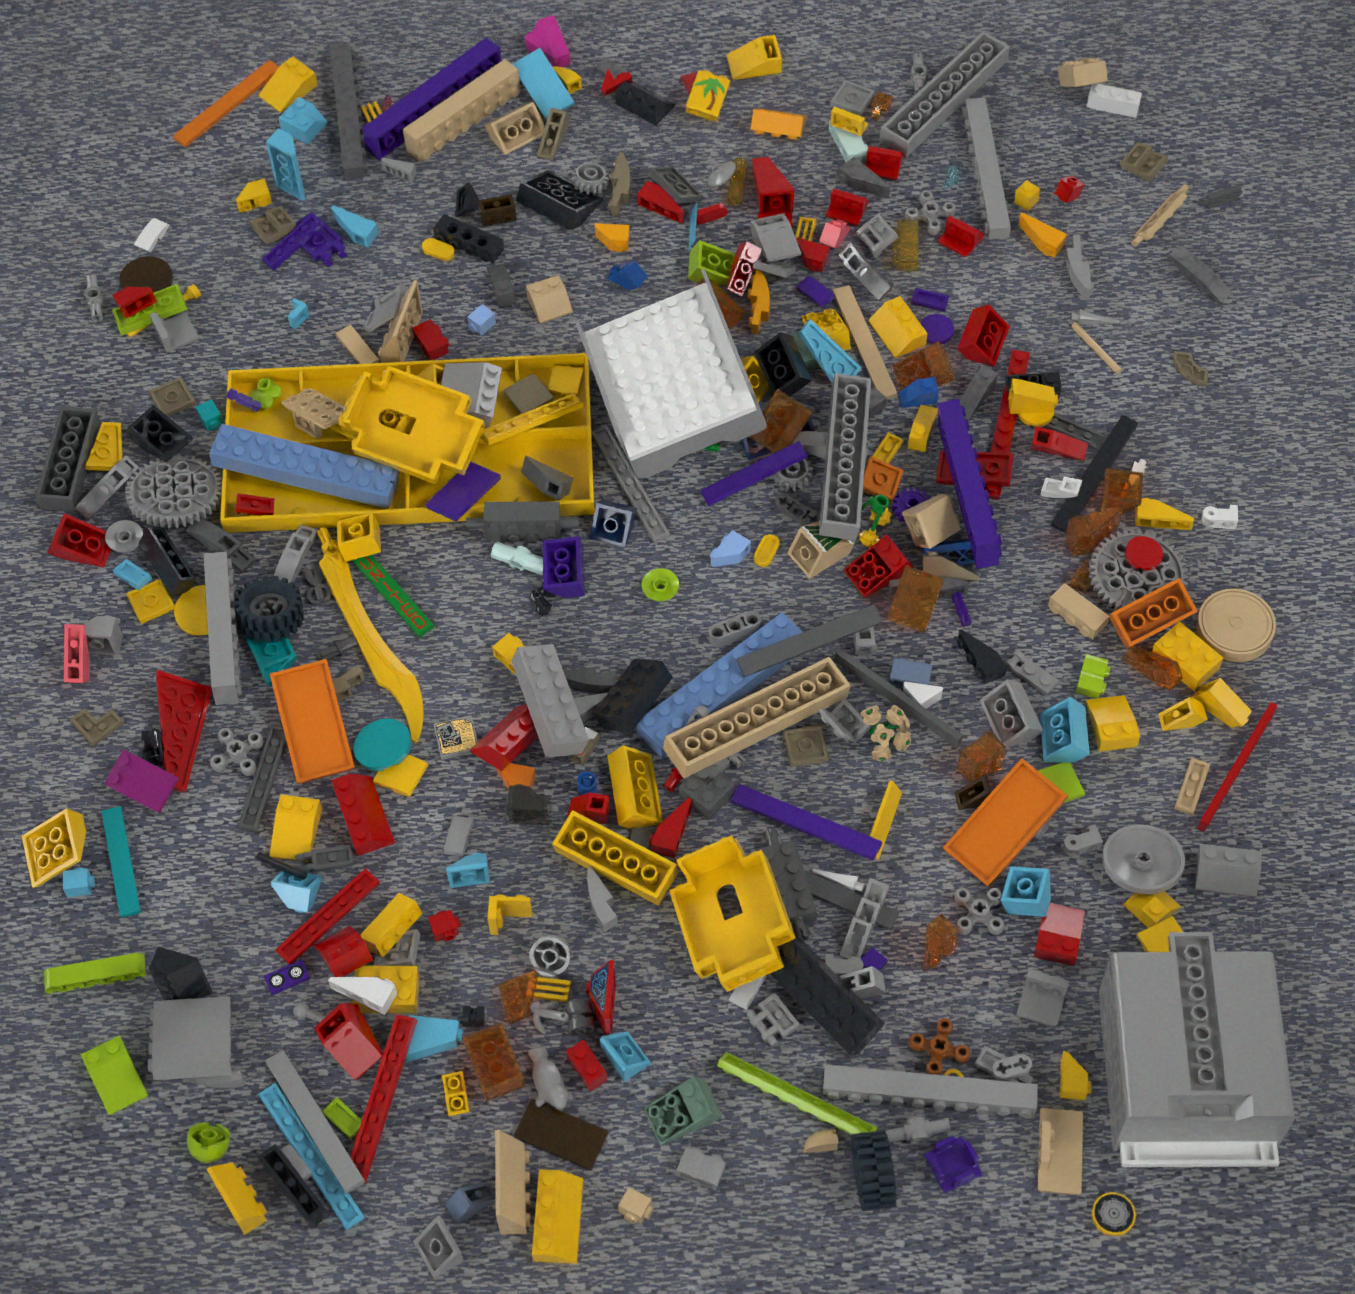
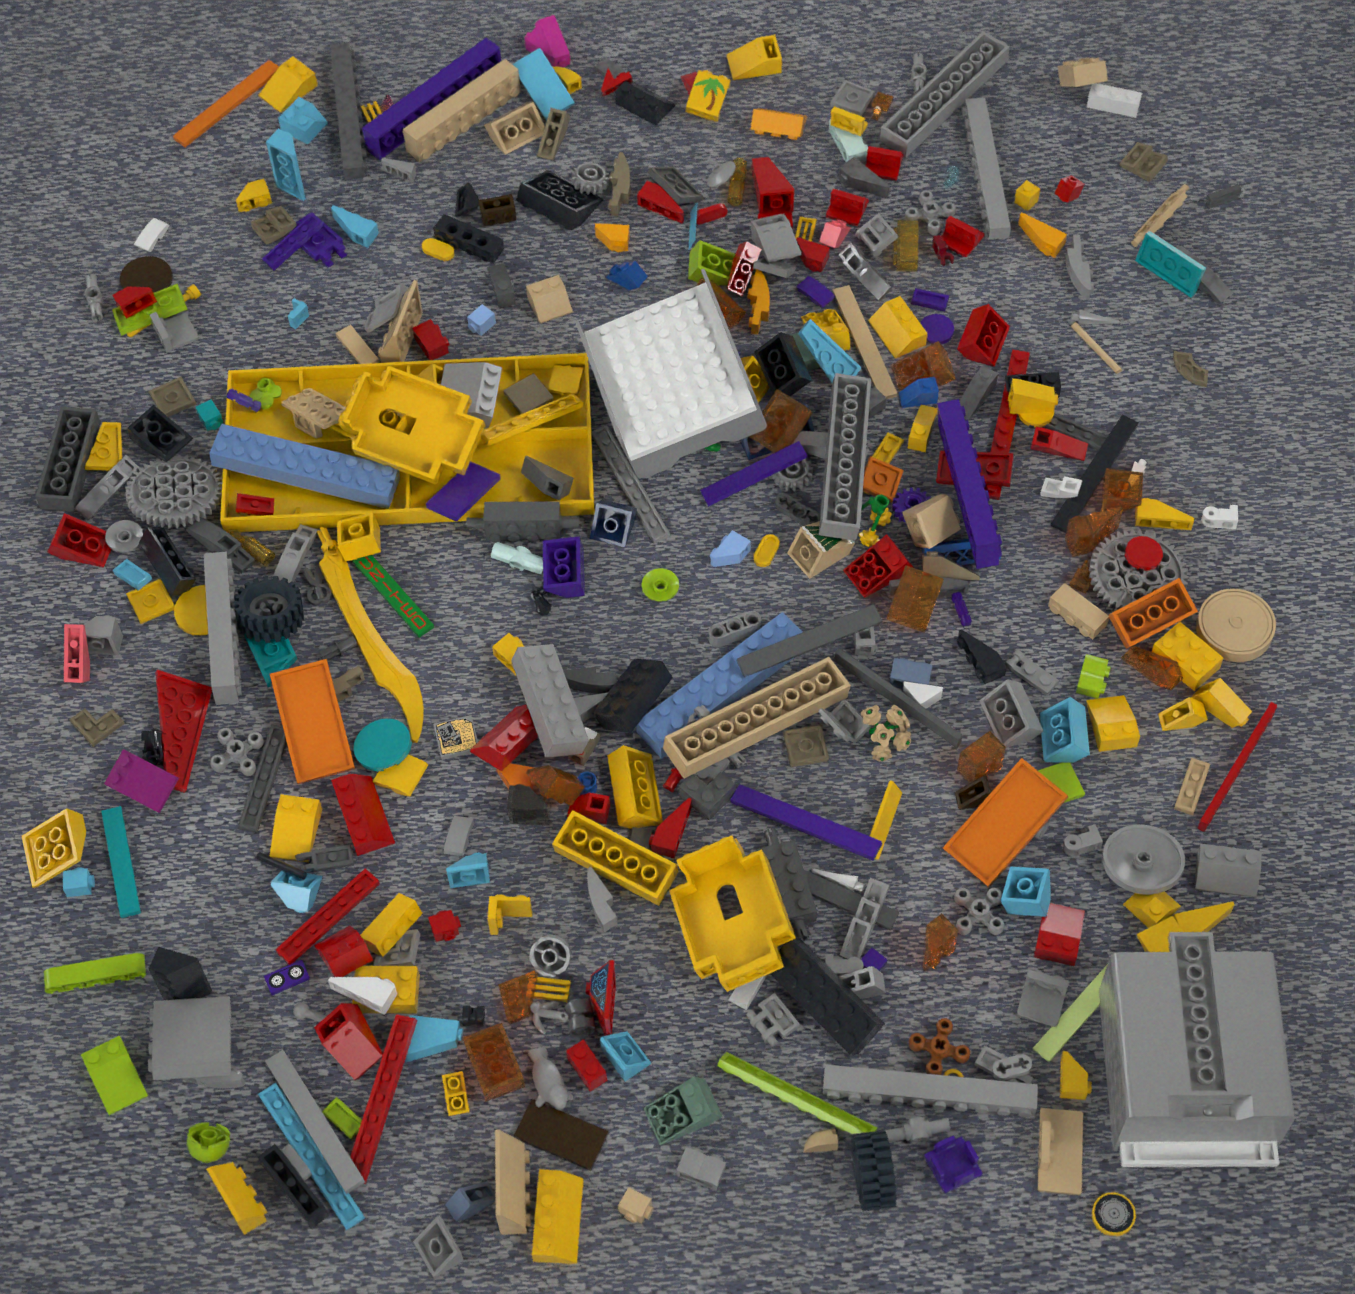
(254, 548): none -> clear yellow wheel
(556, 784): none -> clear orange slope
(940, 248): none -> dark red plate
(1071, 1020): none -> yellowish green tile
(1170, 264): none -> teal plate
(1204, 918): none -> yellow slope

